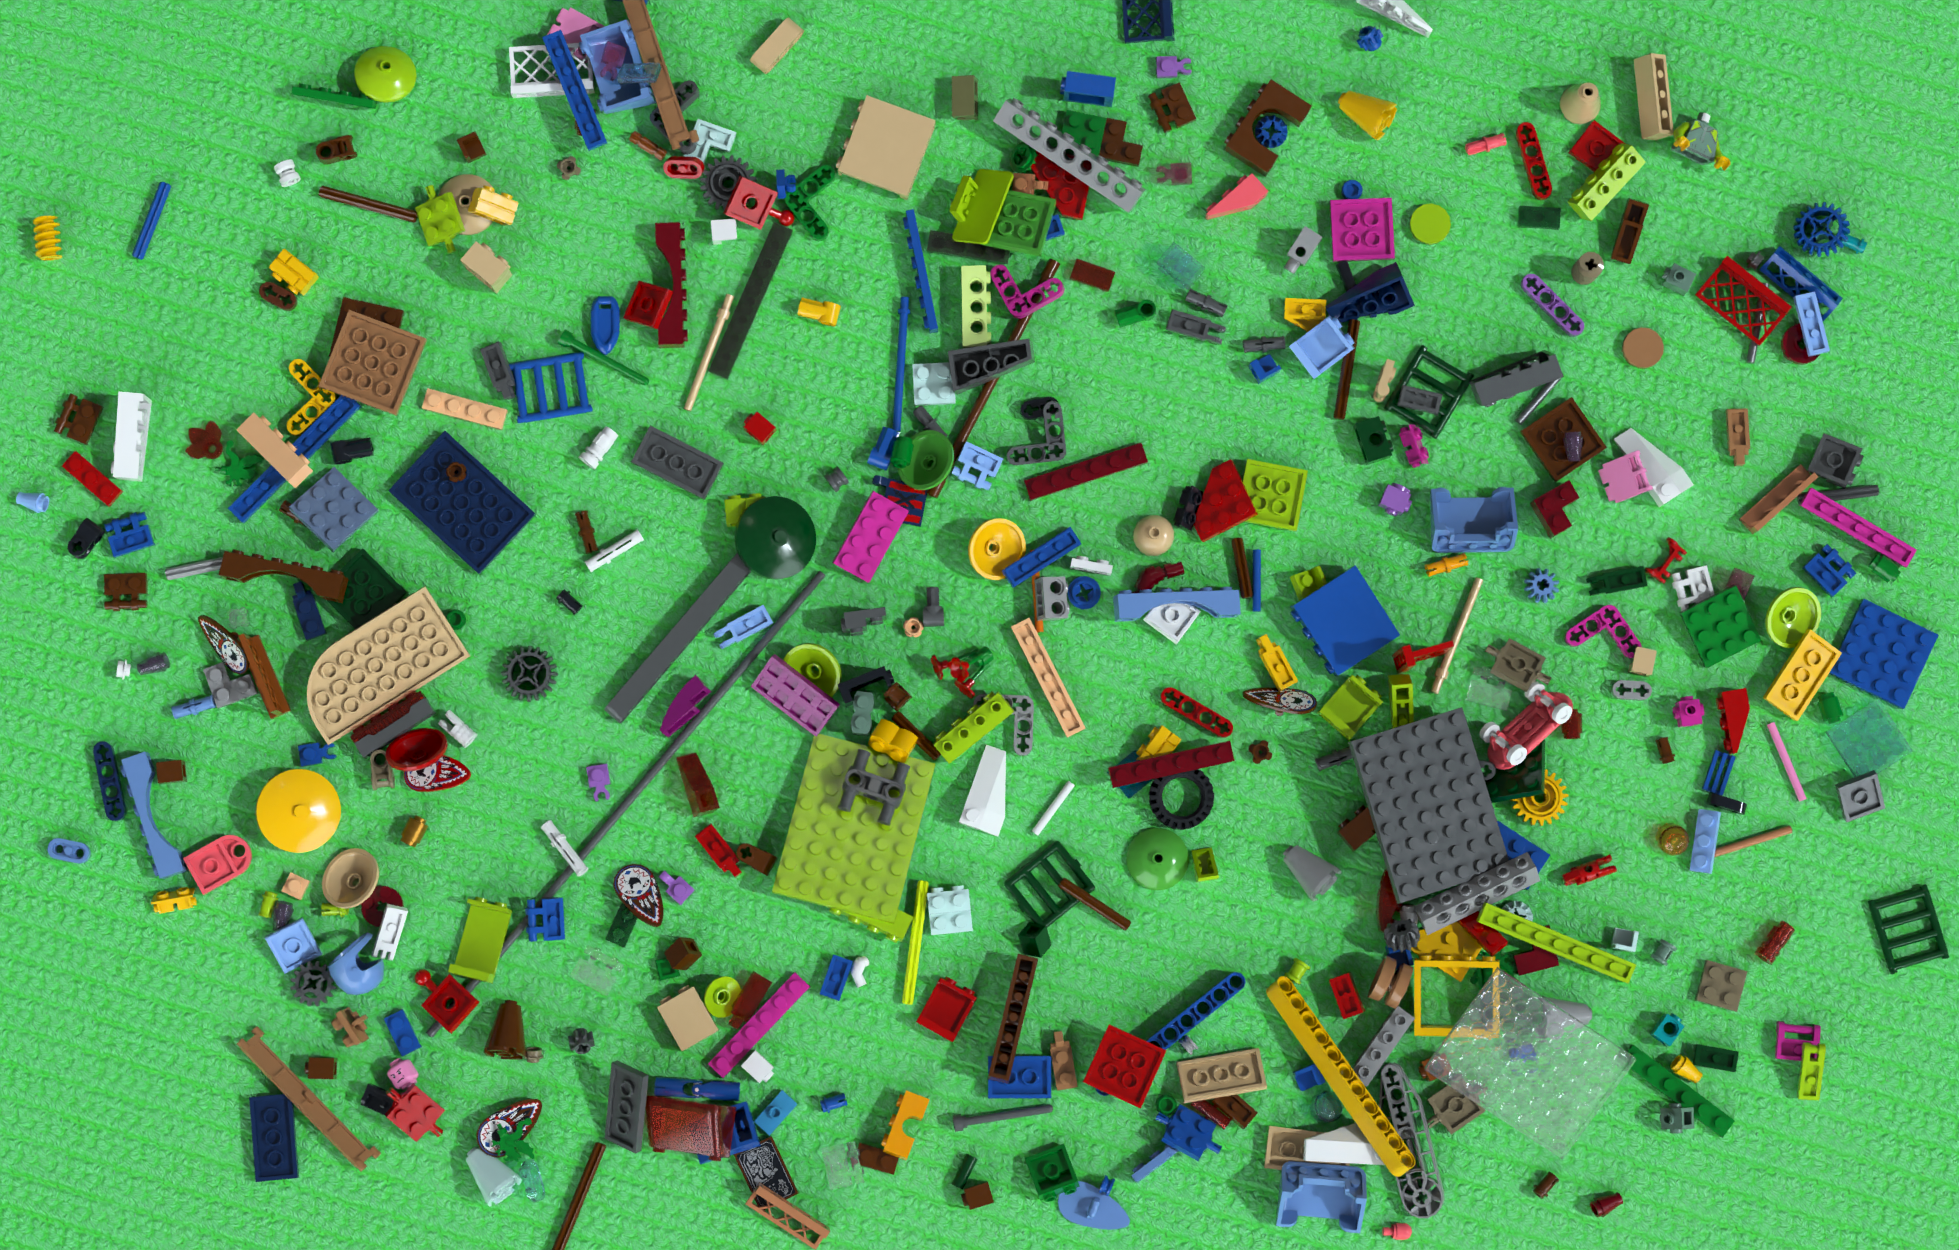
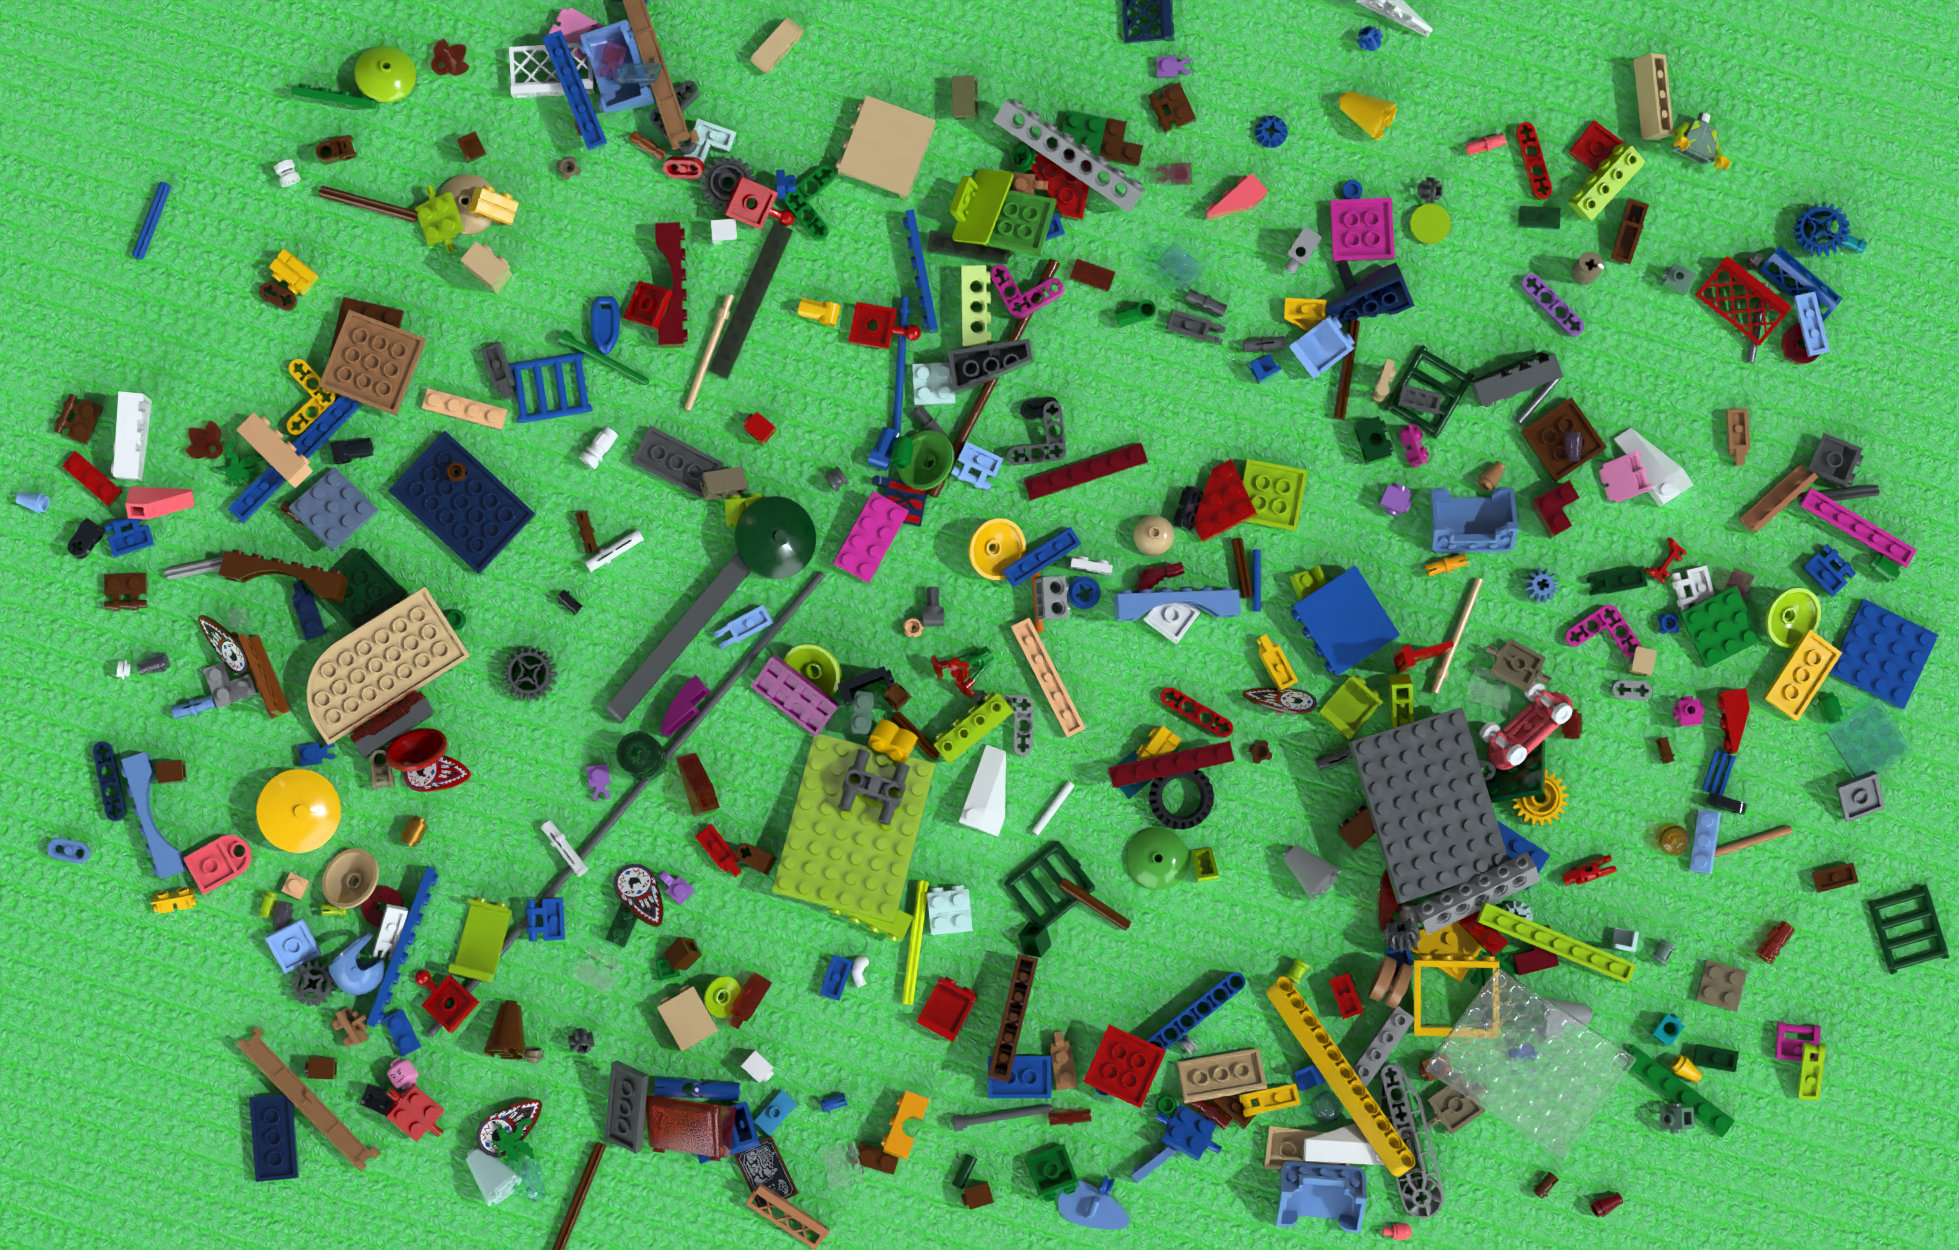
(46, 238): yellow piece -> none
(155, 502): none -> coral slope
(400, 956): none -> blue plate
(451, 56): none -> clear red plate
(460, 731): white hinge -> none
(651, 760): none -> clear green wheel
(723, 483): none -> dark tan hinge
(759, 1025): dark pink plate -> none
(855, 621): dark grey plate -> none
(882, 335): none -> red plate
(1069, 1117): none -> clear red pin
(1088, 88): blue window -> none
(1270, 1100): none -> yellow plate
(1272, 99): reddish brown arch -> none
(1430, 190): none -> dark grey gear
(1491, 476): none -> medium nougat cone
(1580, 103): tan cone -> none
(1642, 348): medium nougat tile -> none
(1673, 627): none -> blue plate
(1786, 761): bright pink bar -> none
(1835, 877): none -> reddish brown plate

